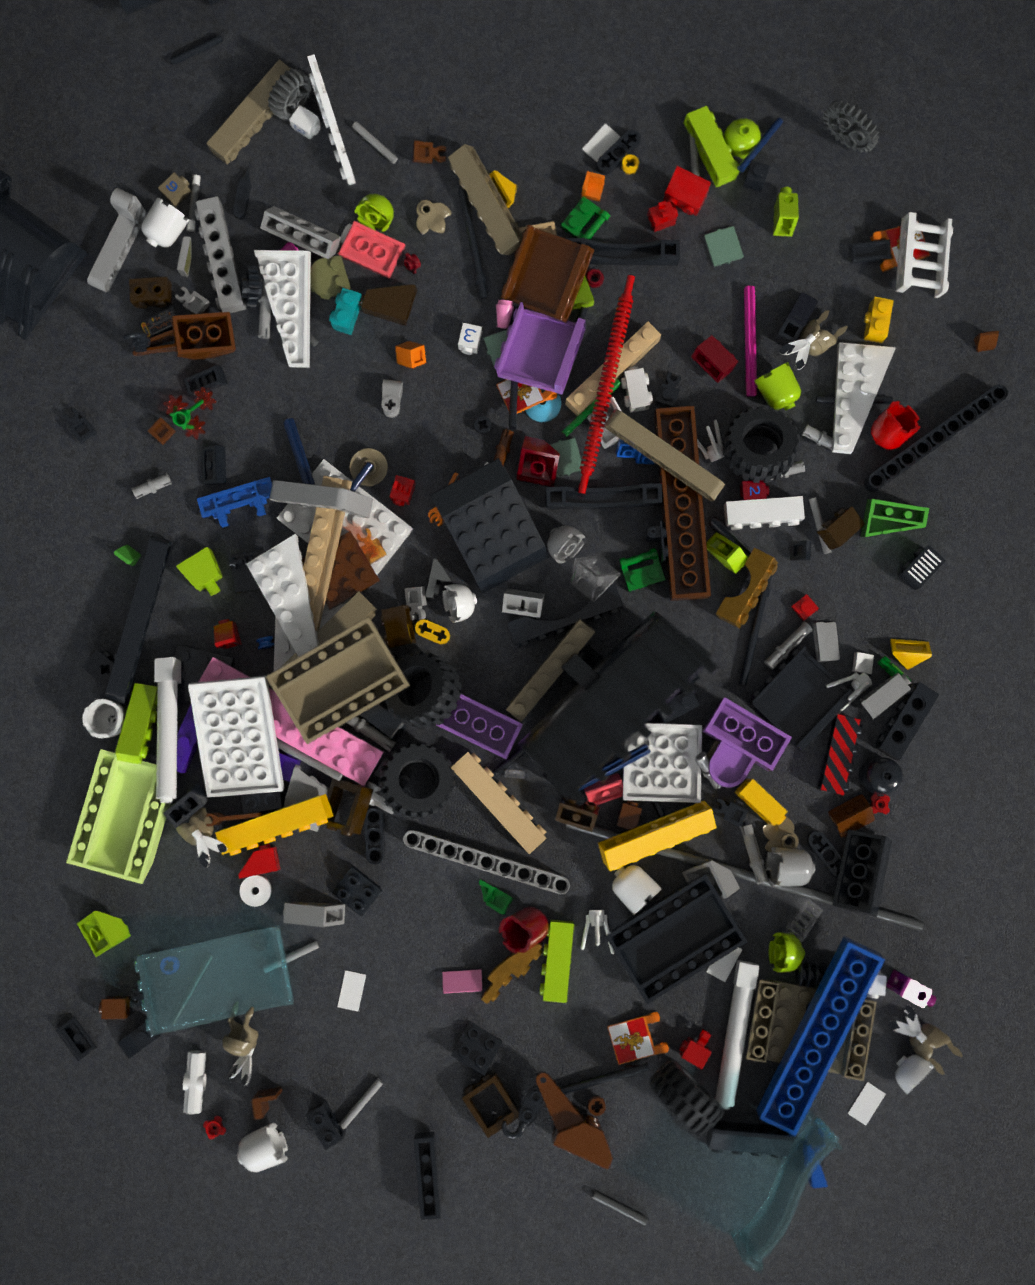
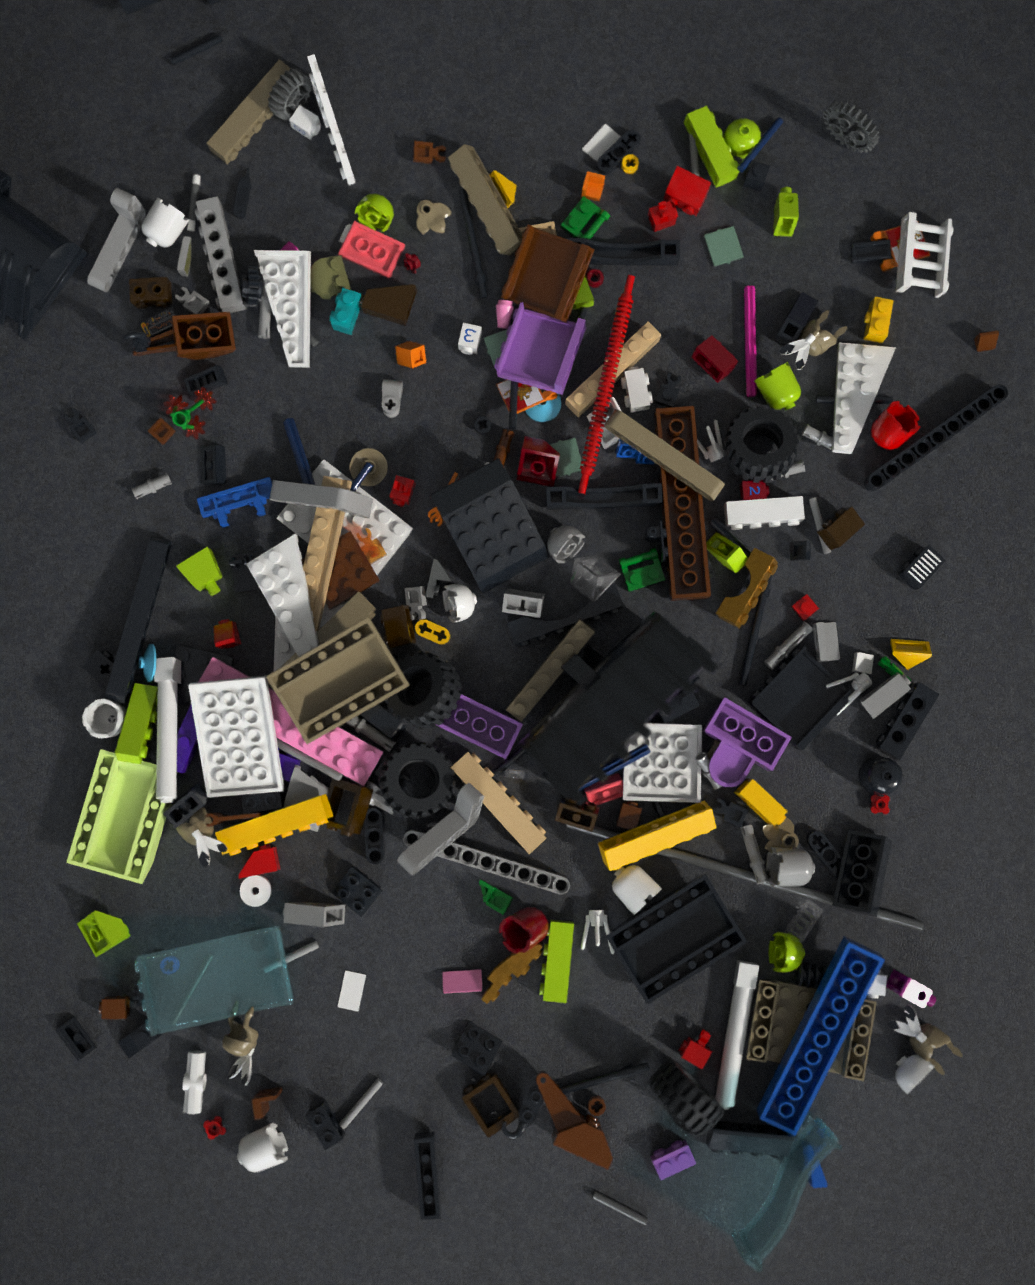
(128, 555): bright green slope -> none
(148, 662): none -> medium azure dish
(175, 189): dark tan brick -> none
(265, 642): blue bush -> none
(300, 232): light grey brick -> none
(374, 142): light grey bar -> none
(445, 832): none -> light grey beam
(582, 416): green bar -> none
(633, 1039): flag -> none
(672, 1159): none -> medium lavender bracket
(719, 876): light grey slope -> none
(723, 967): white sticker -> none
(839, 754): brick -> none
(852, 815): reddish brown panel -> none
(866, 1103): white sticker -> none
(890, 517): bright green wedge -> none

